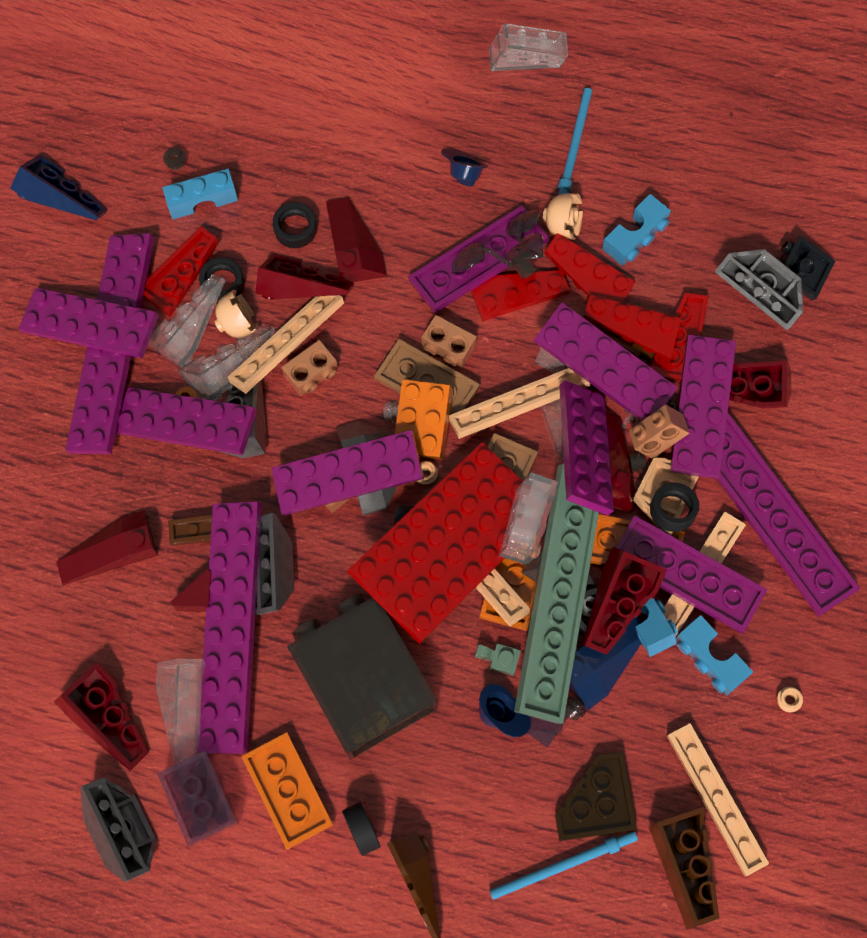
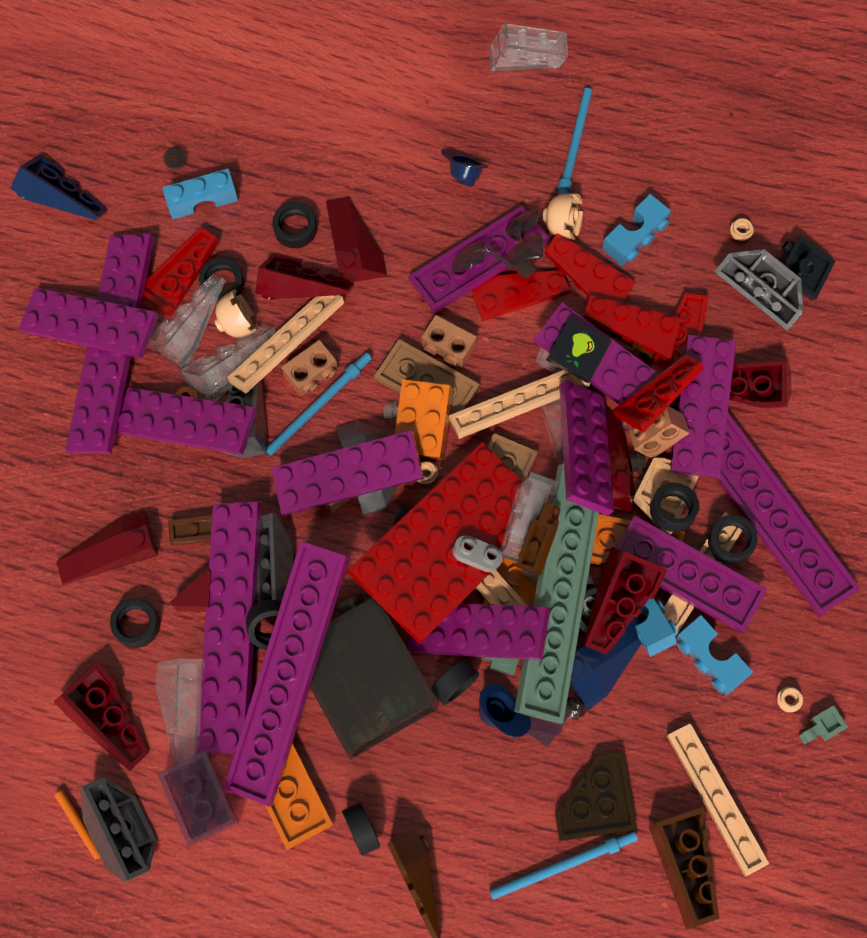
(77, 822): none -> orange bar
(118, 613): none -> black tyre
(256, 614): none -> black tyre
(286, 673): none -> magenta plate
(351, 372): none -> dark azure bar
(455, 681): none -> black tyre
(477, 555): none -> light grey plate
(488, 632): none -> magenta plate
(539, 540): none -> reddish brown hinge
(578, 350): none -> black tile
(653, 399): none -> red wing
(737, 521): none -> black tyre
(741, 224): none -> light nougat plate
(825, 724): none -> sand green plate

